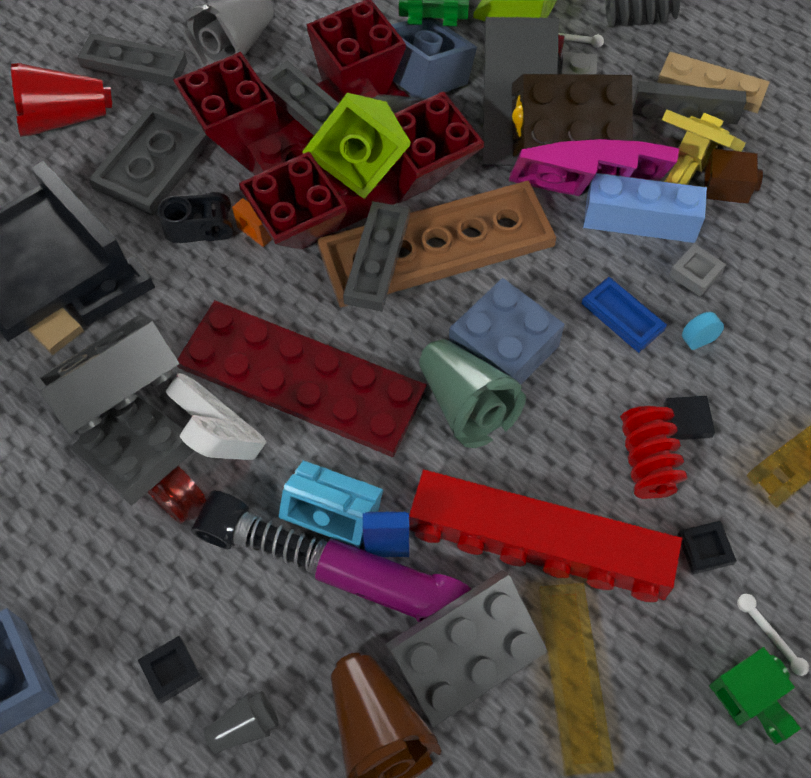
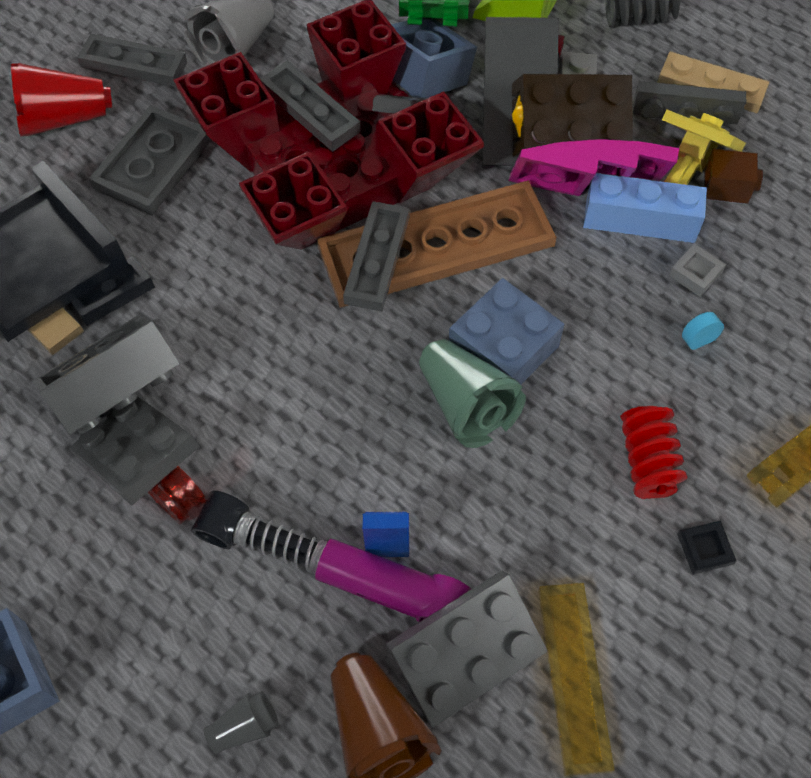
(170, 669): black plate -> none
(193, 219): black piece -> none
(213, 426): white beam -> none
(249, 223): orange plate -> none
(303, 377): dark red plate -> none
(328, 502): medium azure brick -> none
(359, 142): lime slope -> none
(545, 535): red brick -> none
(596, 41): white hinge -> none
(624, 314): blue tile -> none
(691, 417): black tile -> none
(753, 691): green brick -> none
(798, 666): white hinge -> none

